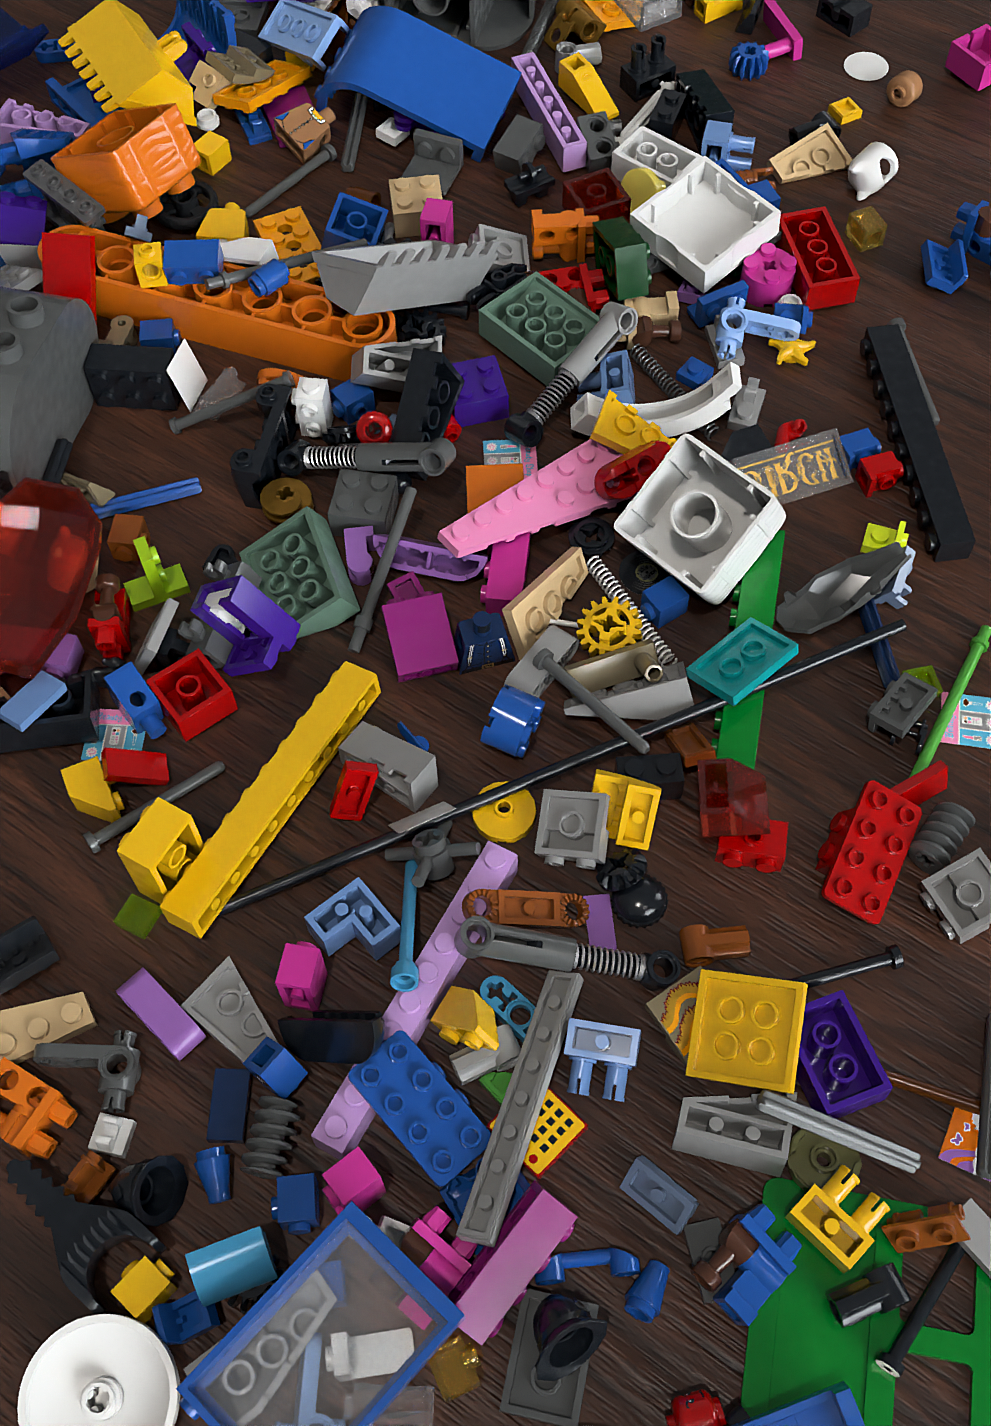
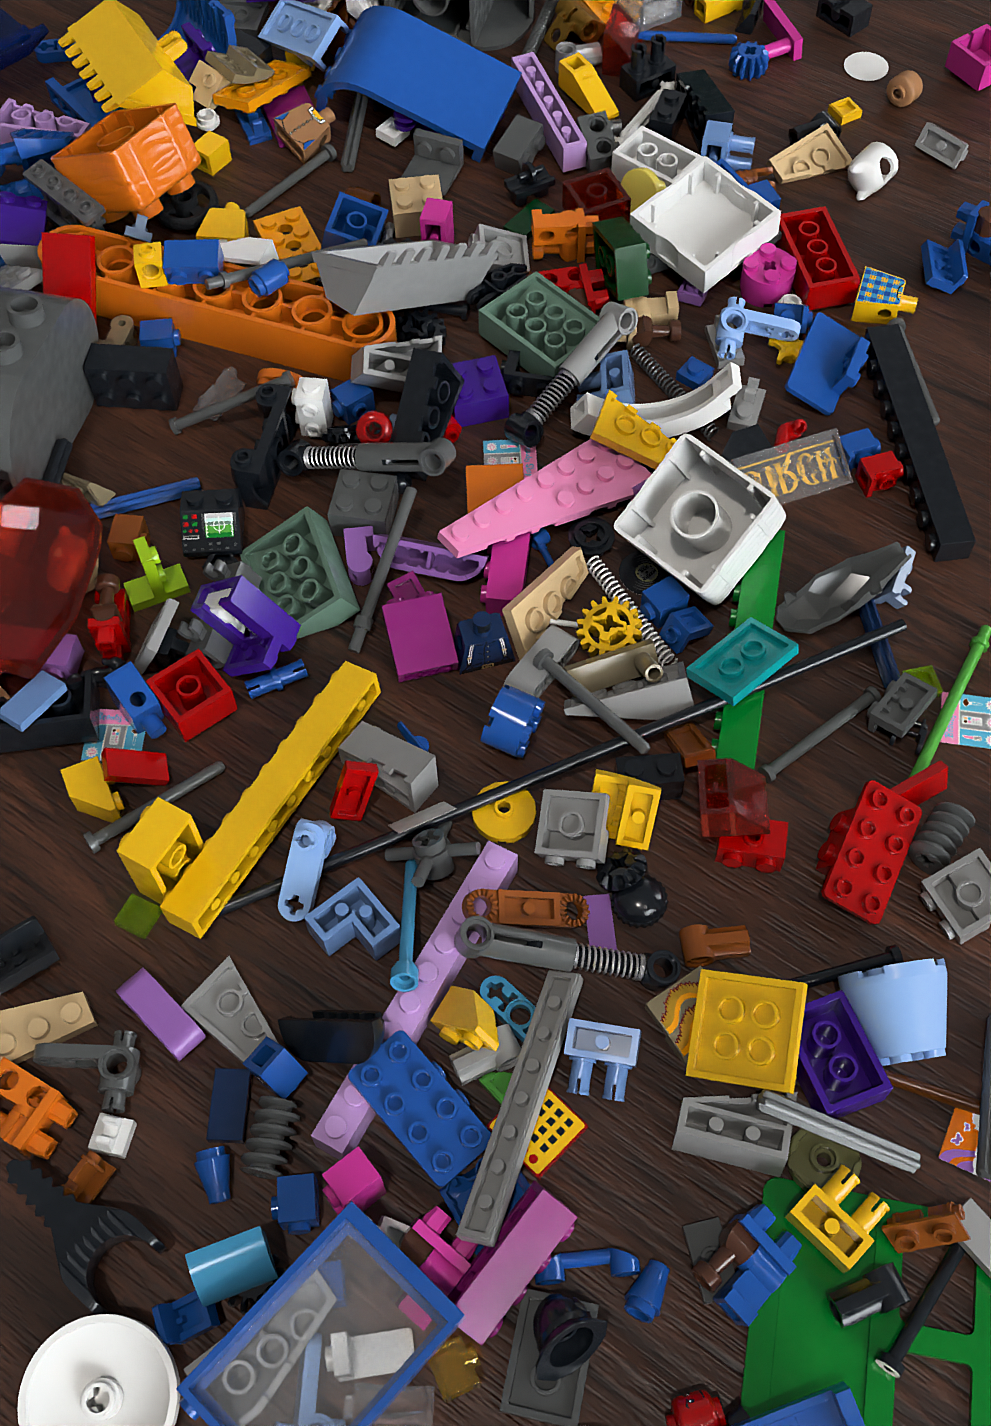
(144, 1286): yellow brick -> none
(151, 1189): black piece -> none
(187, 375): white sticker -> none
(212, 522): none -> black slope
(276, 679): none -> blue pin
(284, 499): pearl gold piece -> none
(301, 976): dark pink brick -> none
(304, 866): none -> light blue piece
(520, 382): none -> black bracket
(522, 221): none -> dark green tile
(539, 543): none -> blue hand
(617, 41): none -> clear red slope
(630, 470): red piece -> none
(659, 1194): sand blue plate -> none
(684, 626): none -> blue bracket
(691, 37): none -> blue bar
(711, 304): blue bracket -> none
(827, 364): none -> blue bracket
(866, 228): clear yellow brick -> none
(869, 695): none -> dark grey bar
(880, 536): neon yellow bracket -> none
(881, 298): none -> torso
(901, 1008): none -> light blue cone
(942, 145): none -> light grey plate

